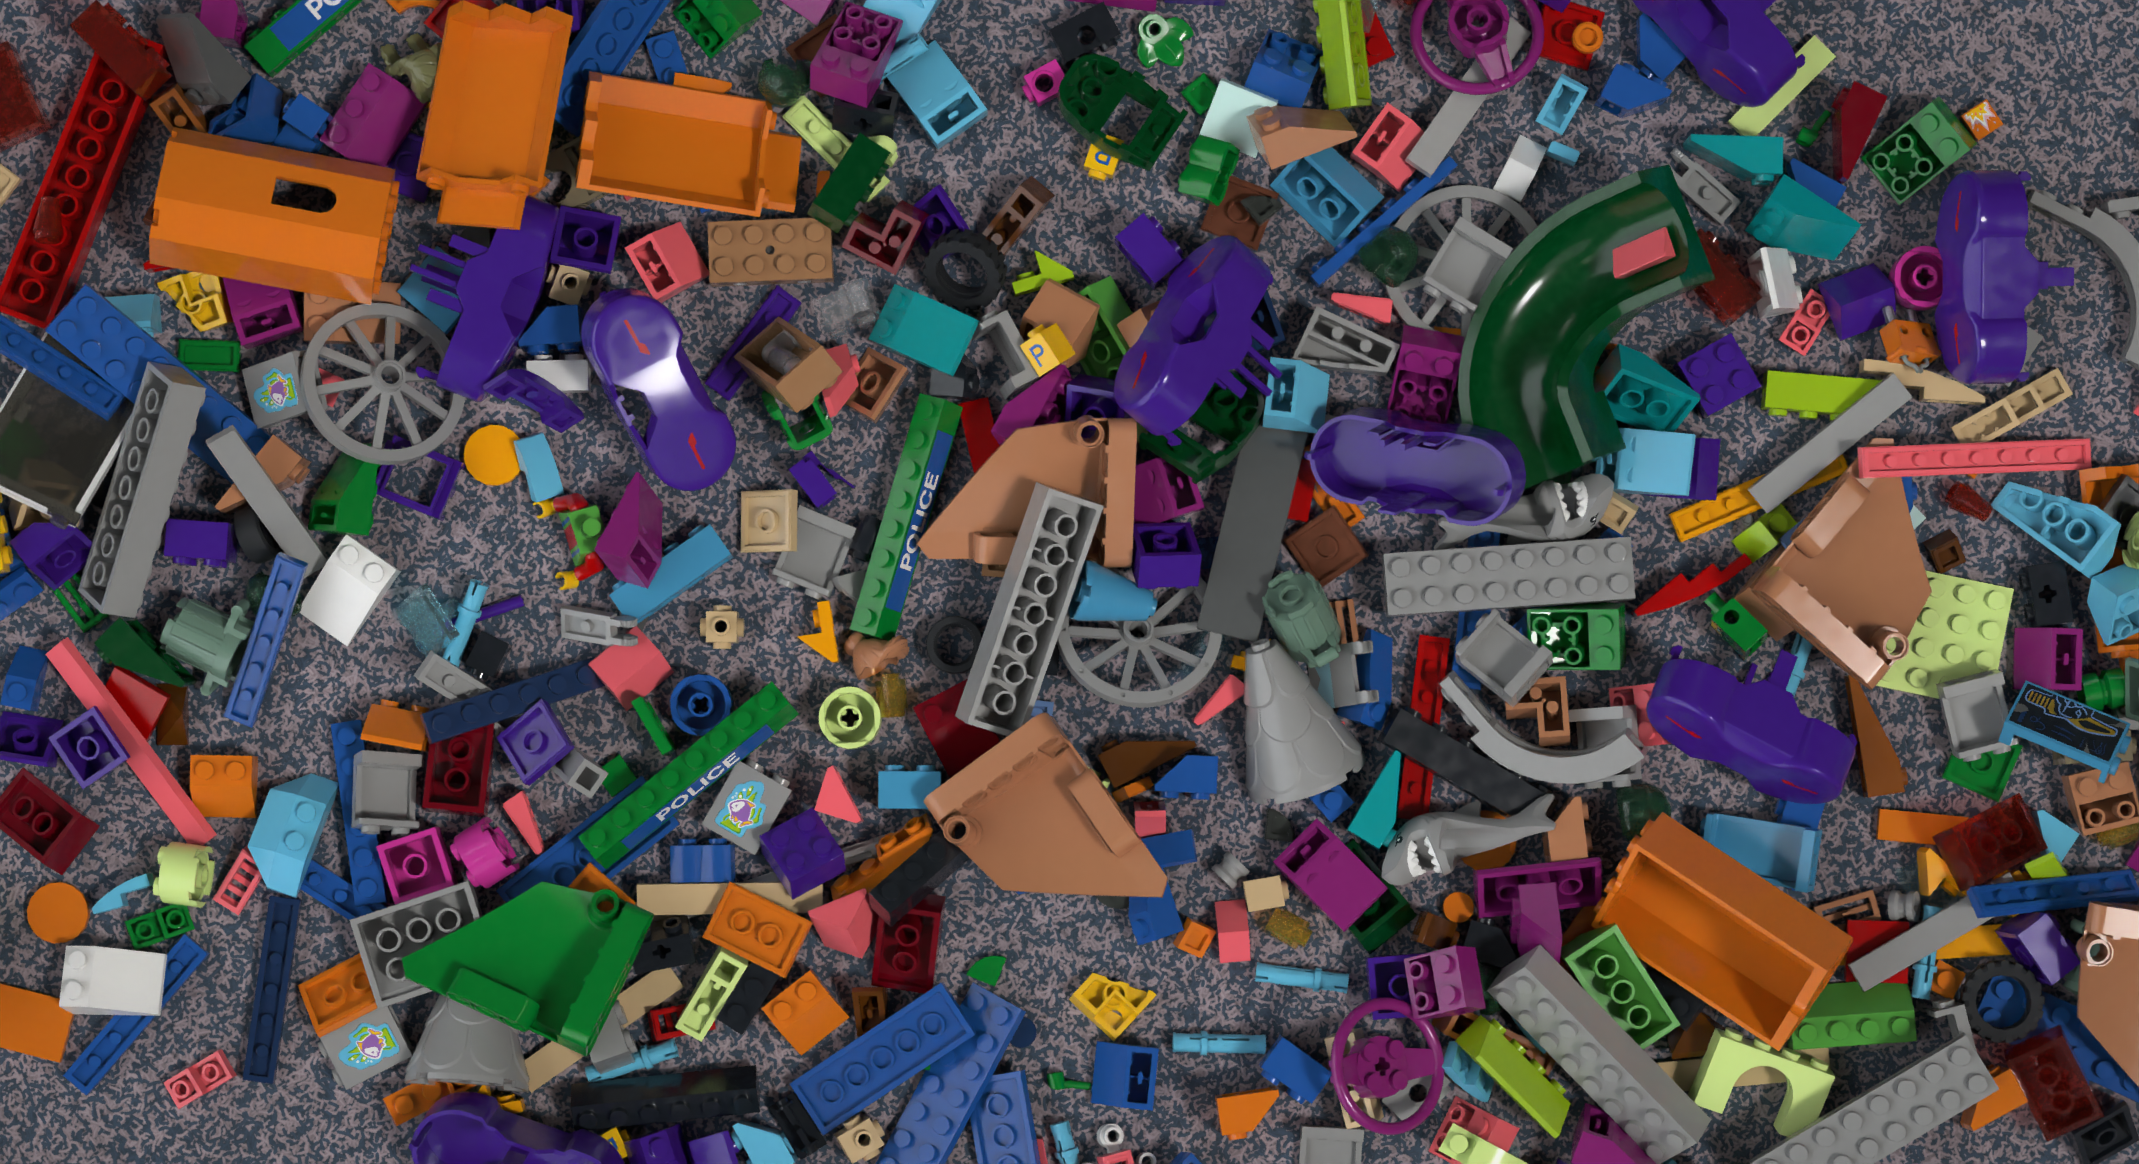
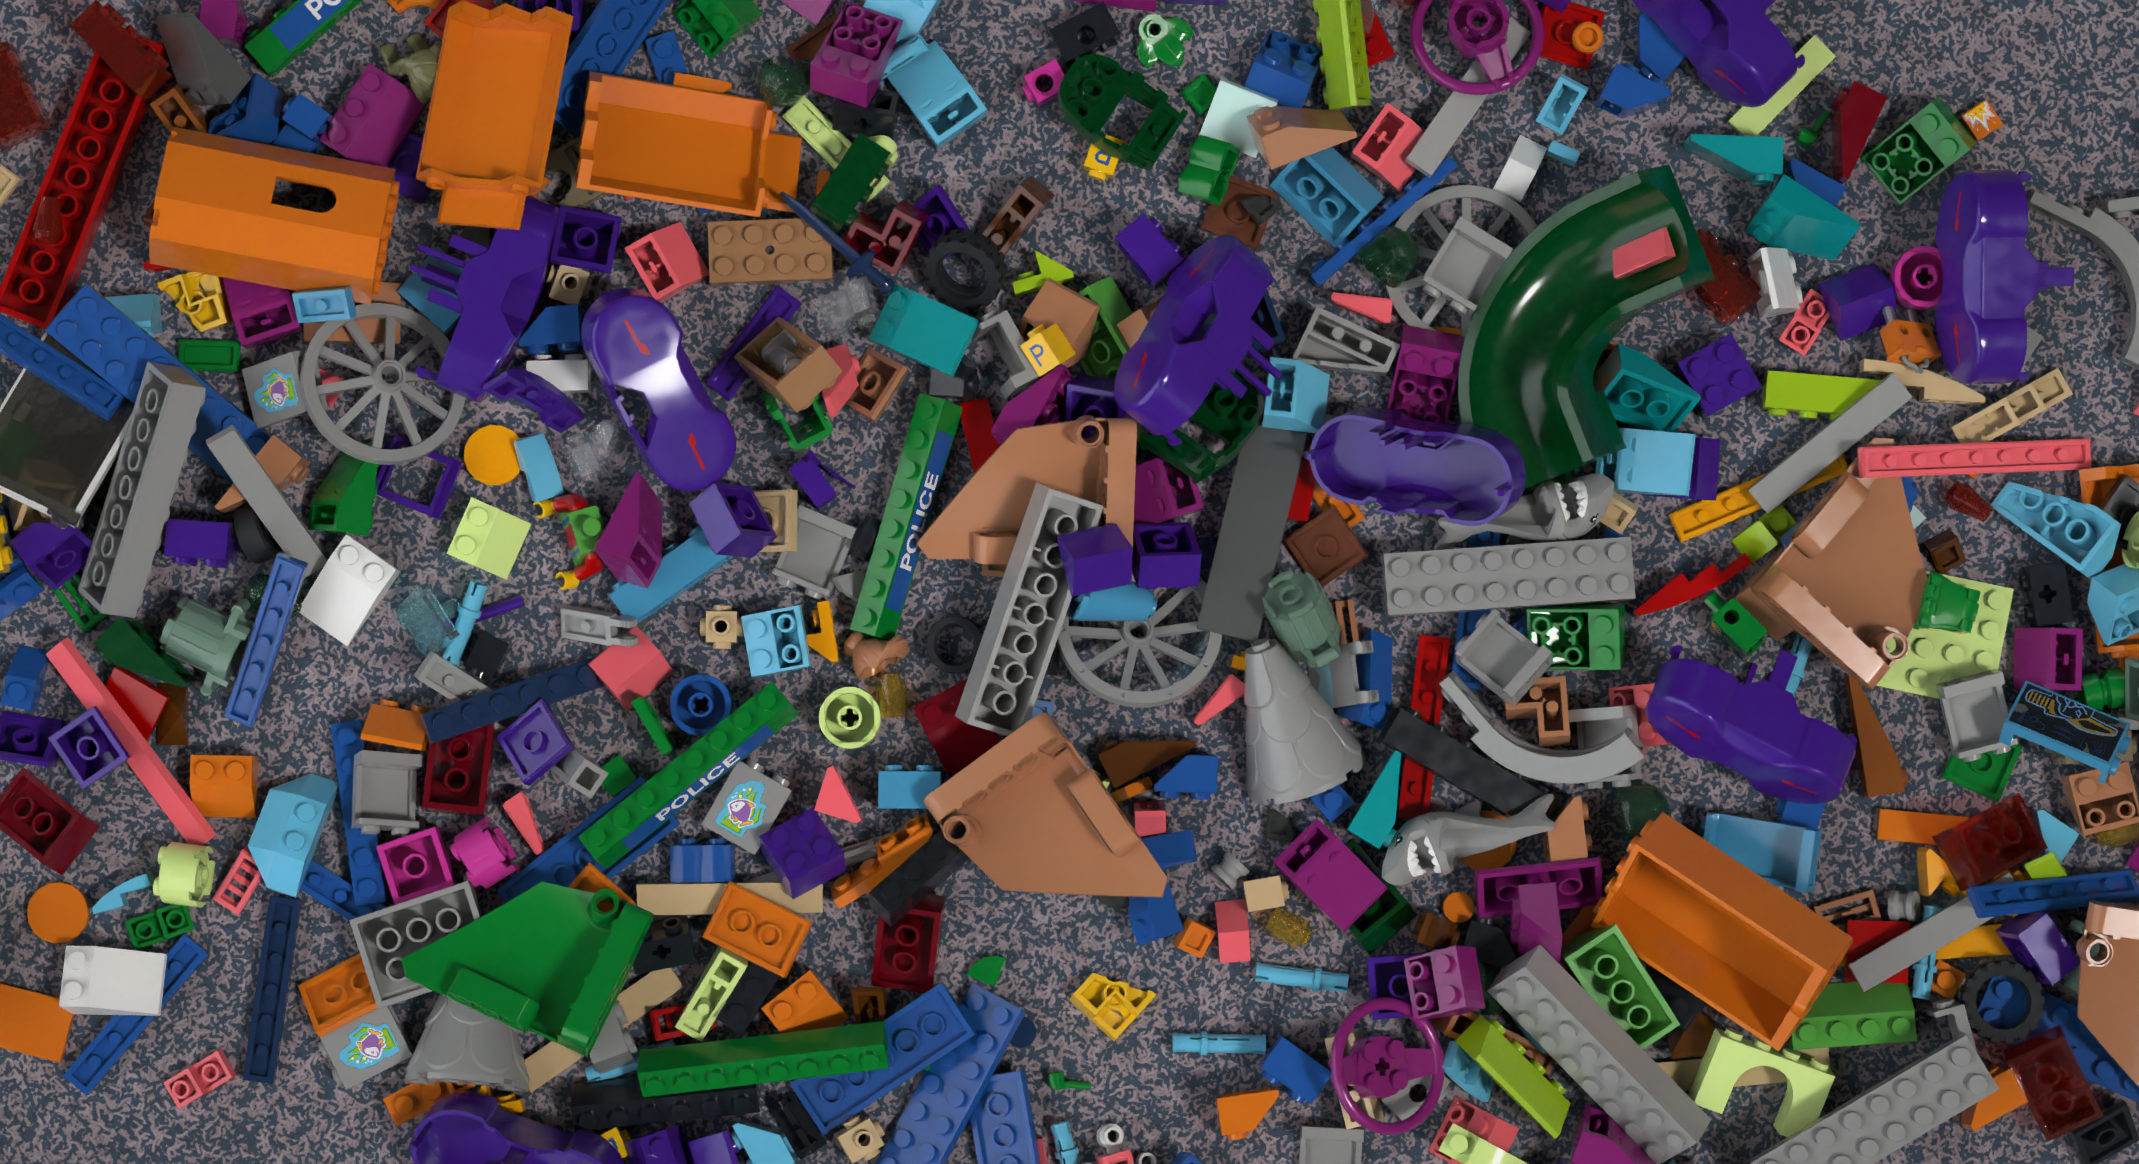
(324, 304): none -> dark azure plate
(489, 538): none -> yellowish green slope
(594, 453): none -> clear slope
(732, 520): none -> dark purple brick
(763, 1059): none -> green brick
(776, 641): none -> medium azure slope
(846, 923): coral slope -> none
(859, 262): none -> dark blue sword
(1096, 559): none -> dark purple slope
(1124, 1075): blue slope -> none
(1704, 189): light grey hinge -> none
(1947, 605): none -> green piece

